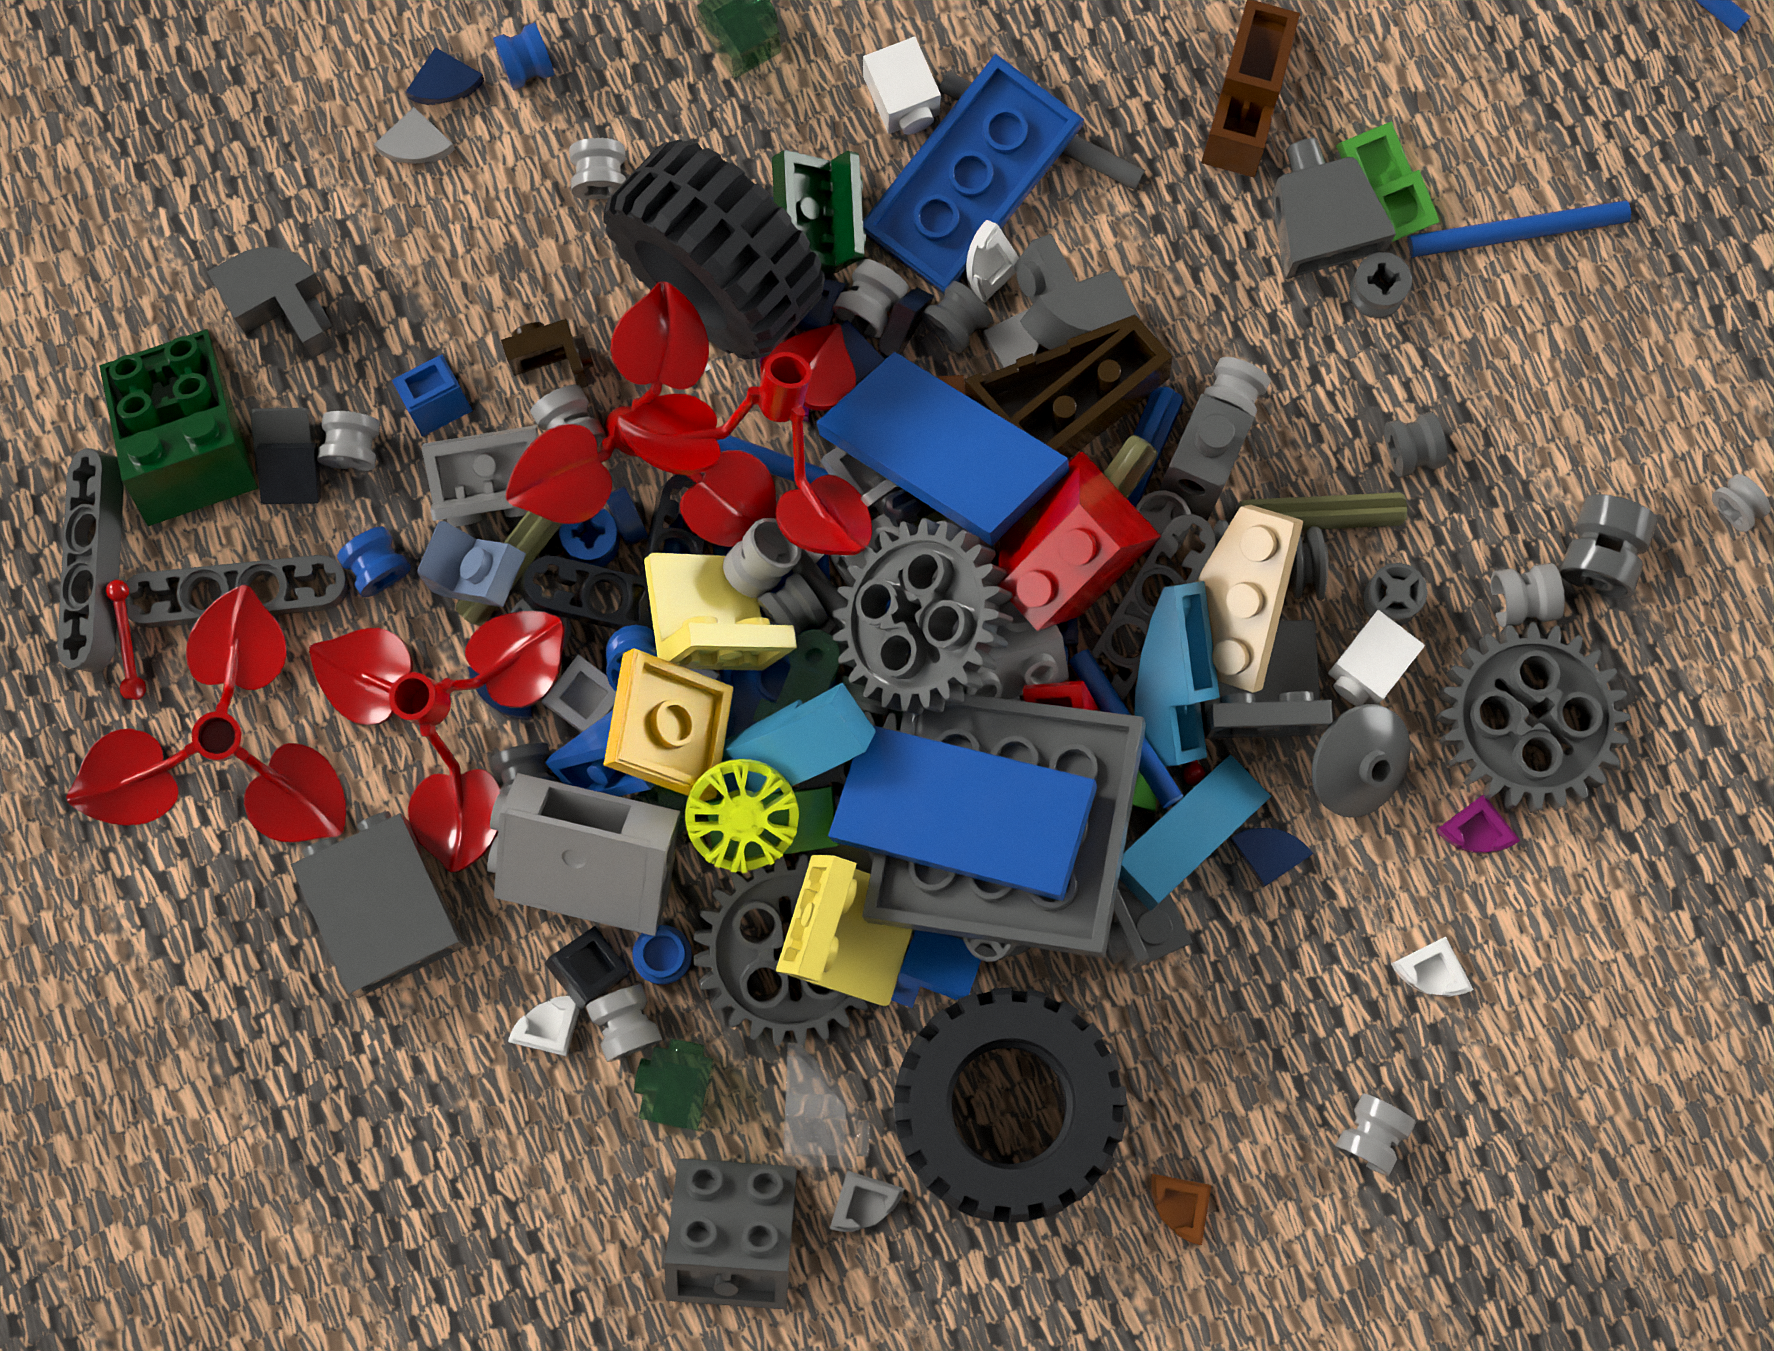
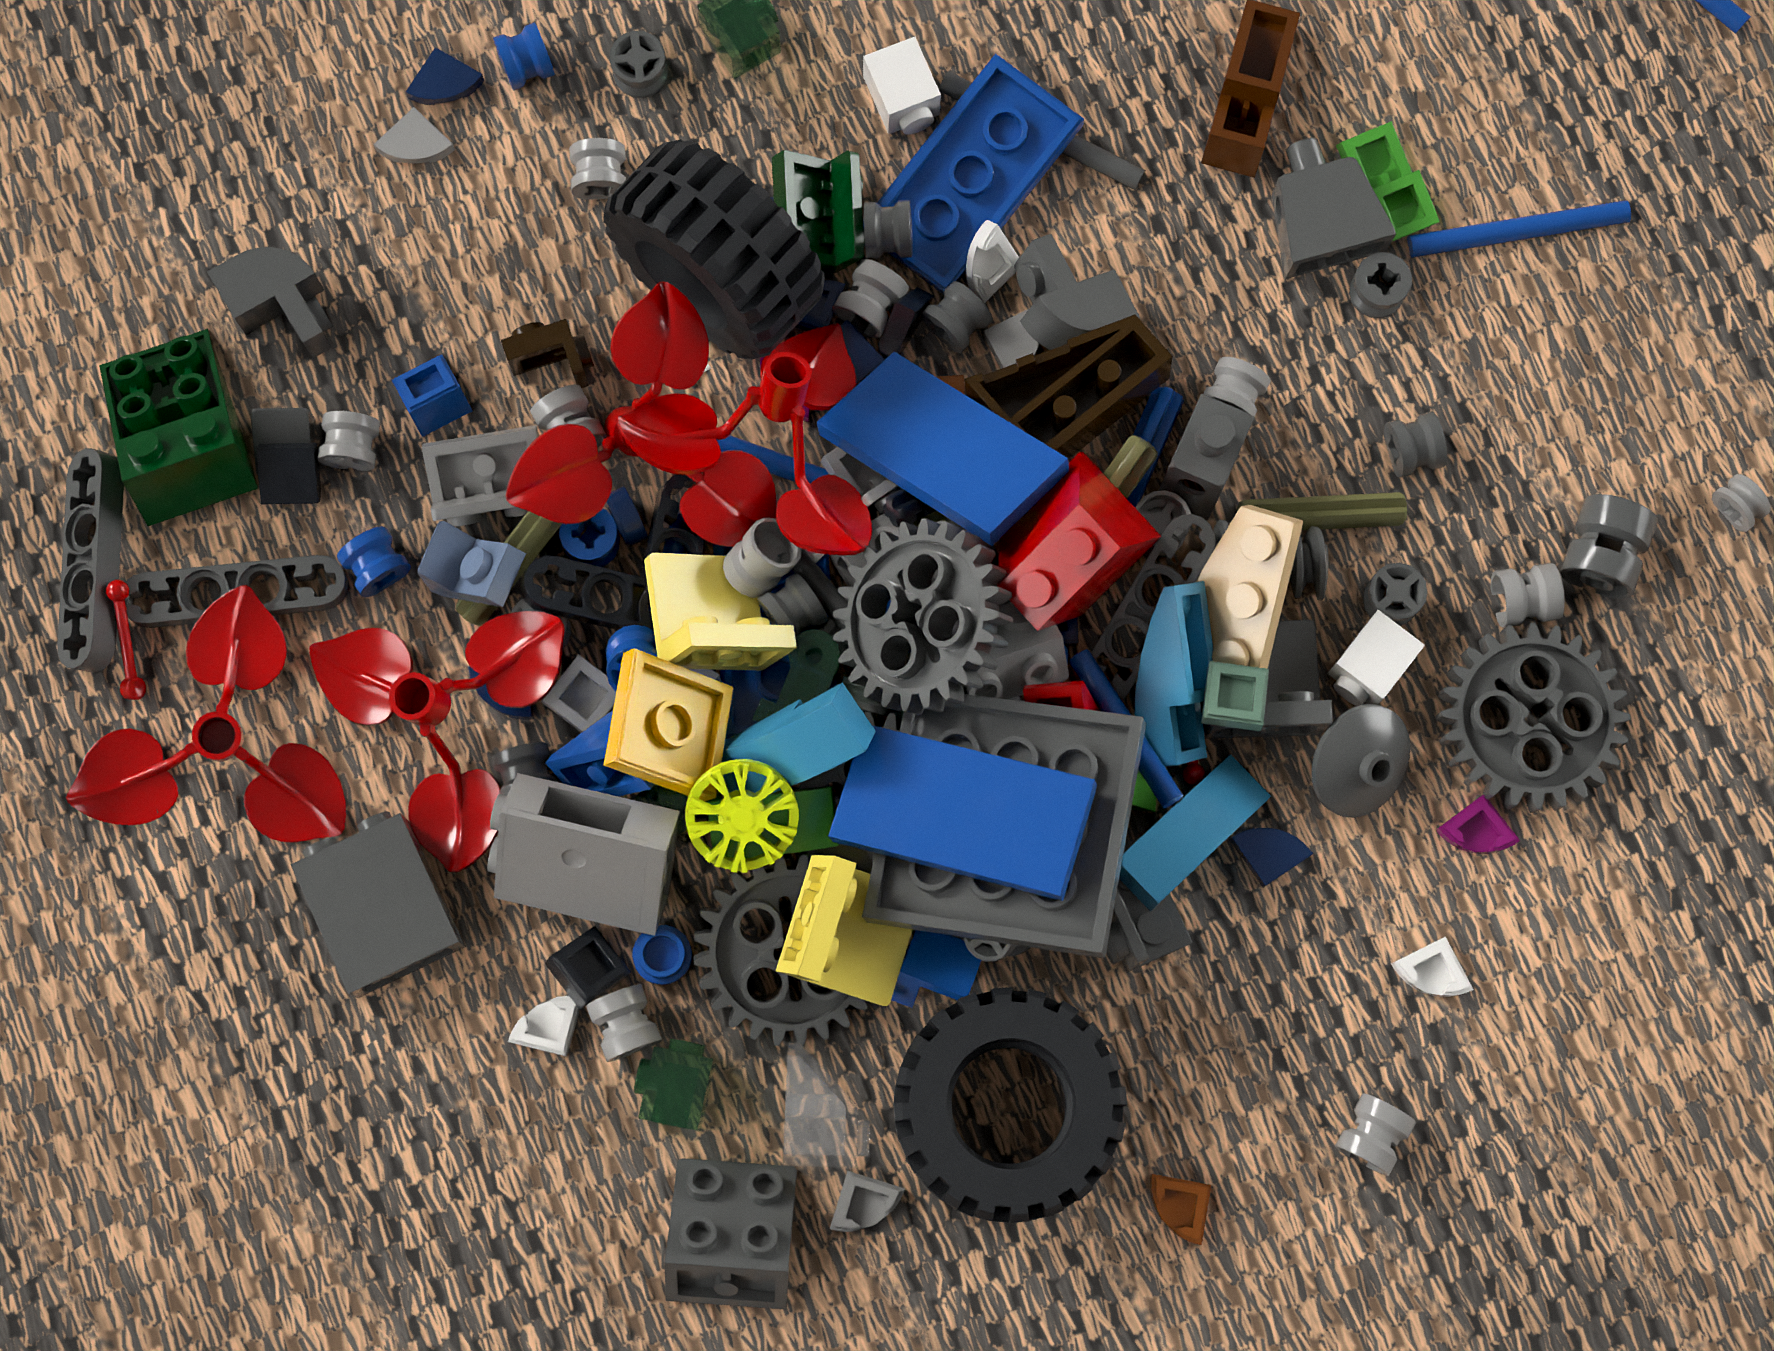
(635, 52): none -> dark grey wheel
(888, 229): none -> dark grey wheel
(1235, 696): none -> sand green tile

